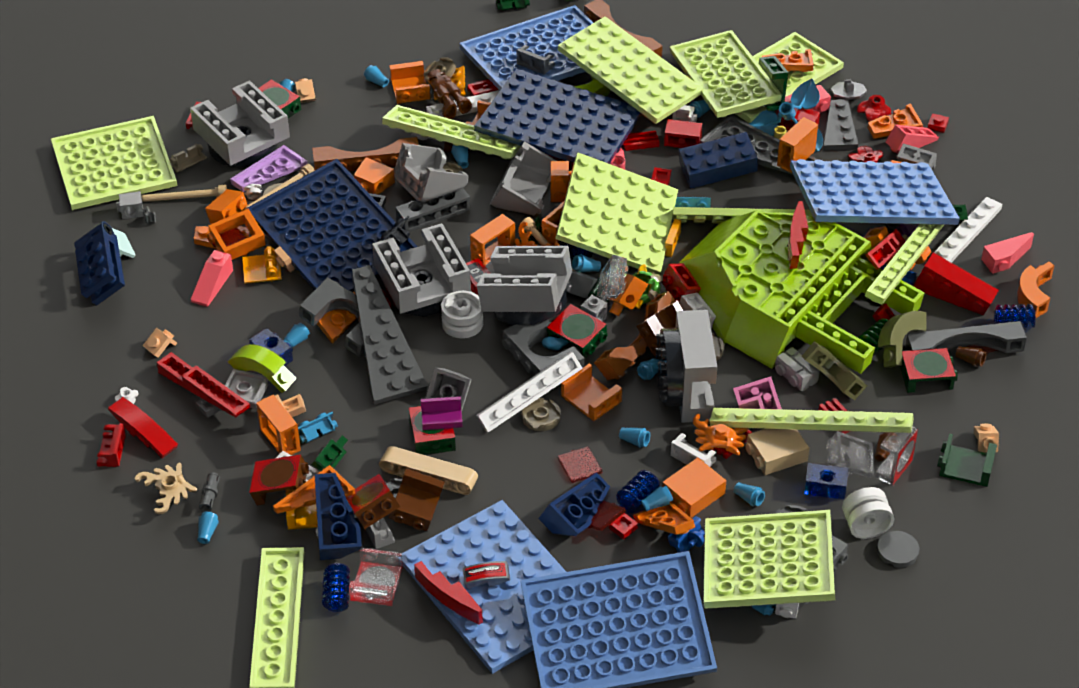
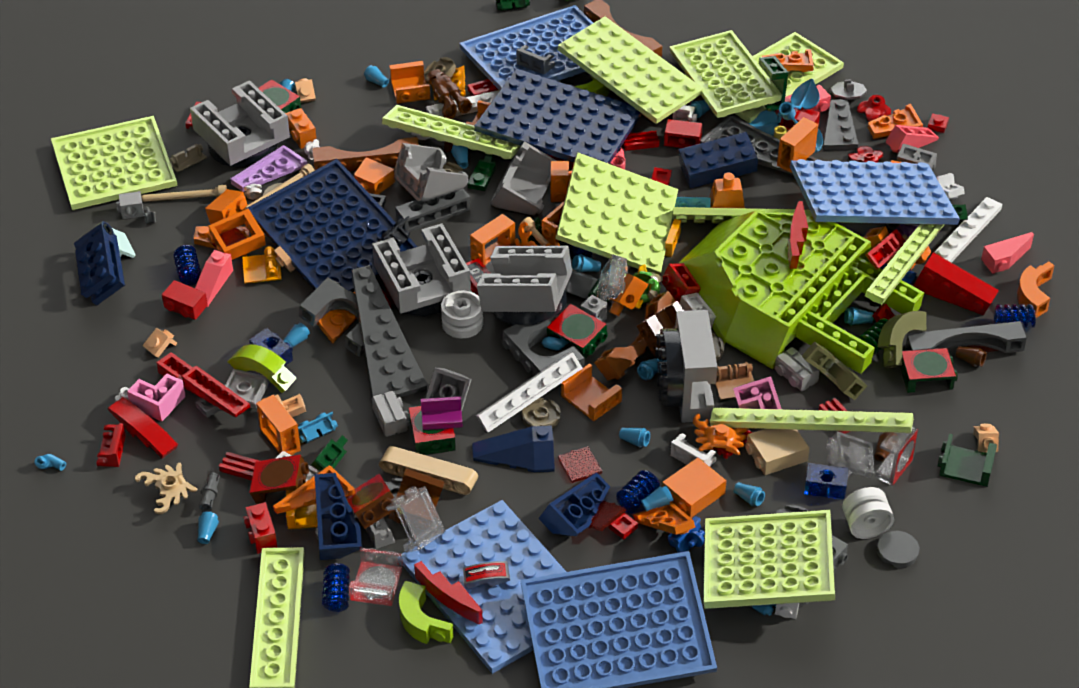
(48, 461): none -> dark azure arm
(157, 400): none -> bright pink brick
(184, 300): none -> red brick
(187, 264): none -> clear blue piece
(243, 464): none -> red tile
(261, 527): none -> red brick
(301, 127): none -> orange brick
(308, 148): none -> white plate
(390, 413): none -> light grey brick
(415, 621): none -> lime arch
(417, 518): none -> clear panel
(482, 173): none -> dark green hinge
(523, 448): none -> dark blue wedge
(727, 193): none -> orange torso
(731, 378): none -> medium nougat hinge
(856, 316): none -> dark azure cone
(950, 188): none -> white bracket

